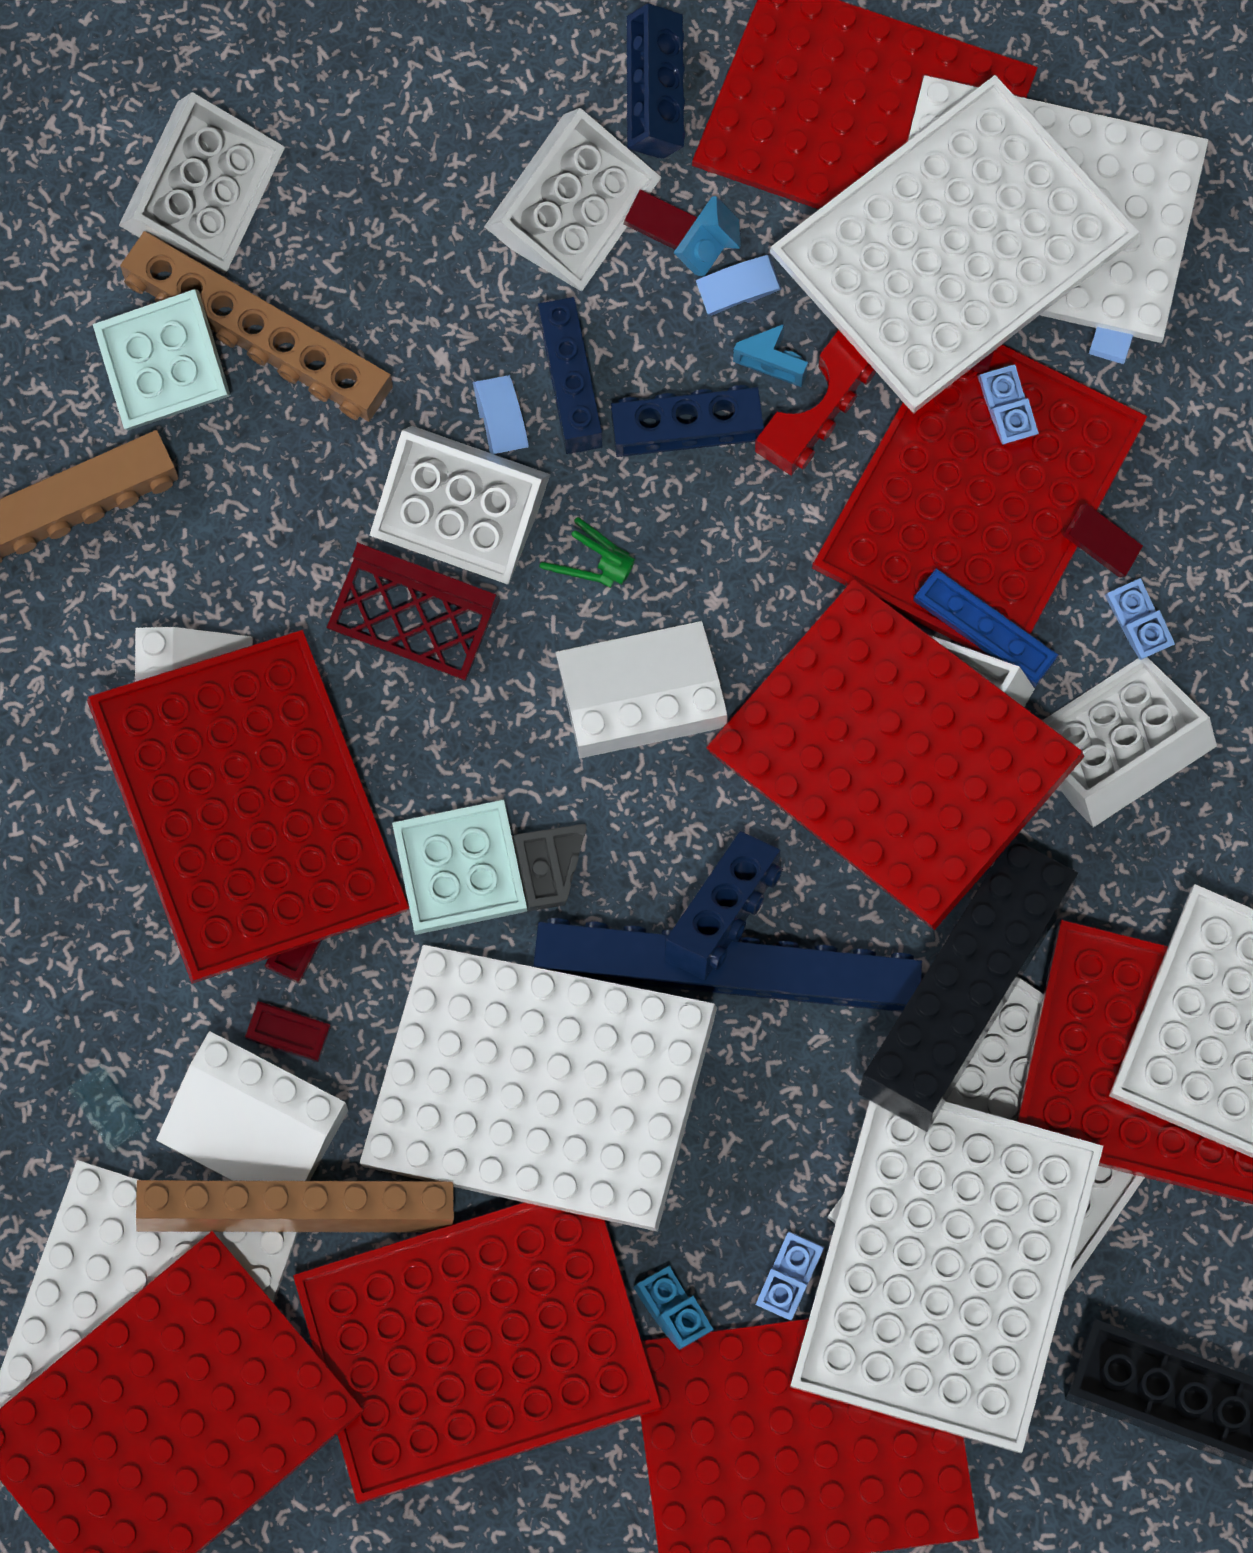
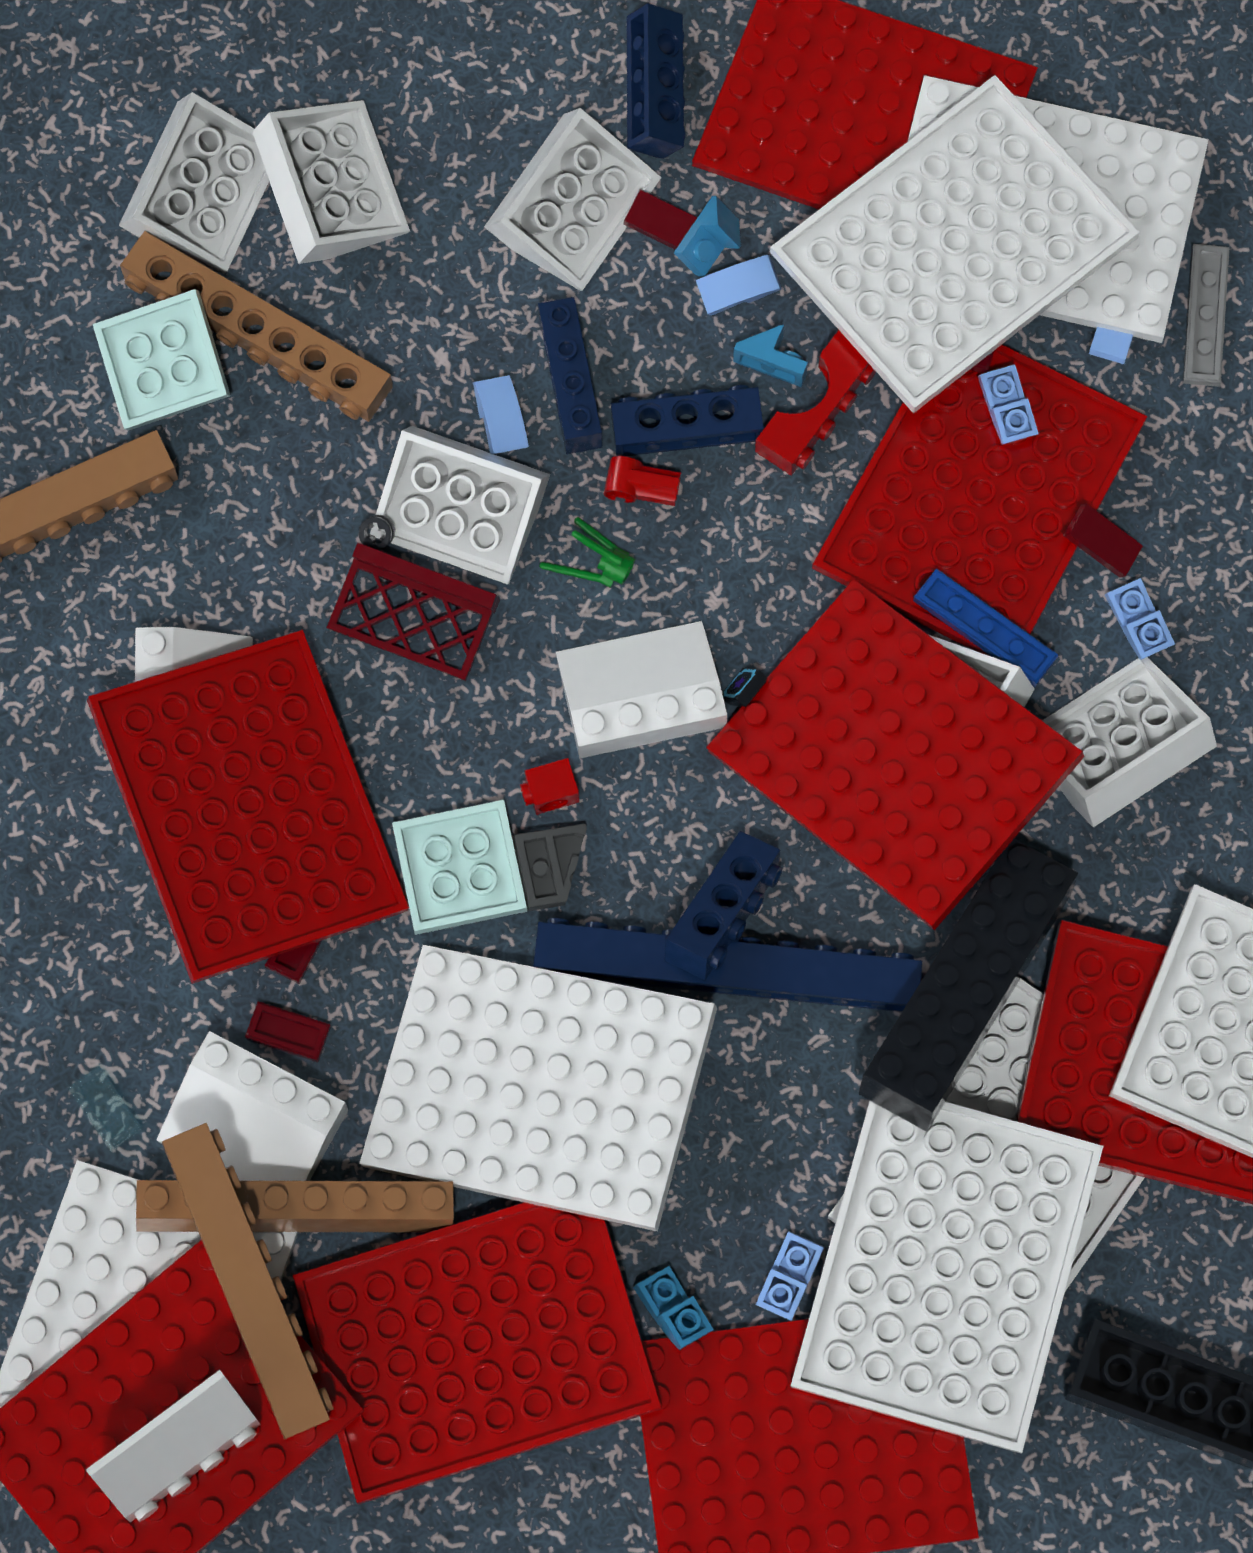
(174, 1448): none -> white slope
(246, 1280): none -> medium nougat brick
(329, 179): none -> white slope
(383, 523): none -> black bush
(550, 786): none -> red brick
(633, 481): none -> red piece
(744, 687): none -> black tile
(1206, 315): none -> light grey tile

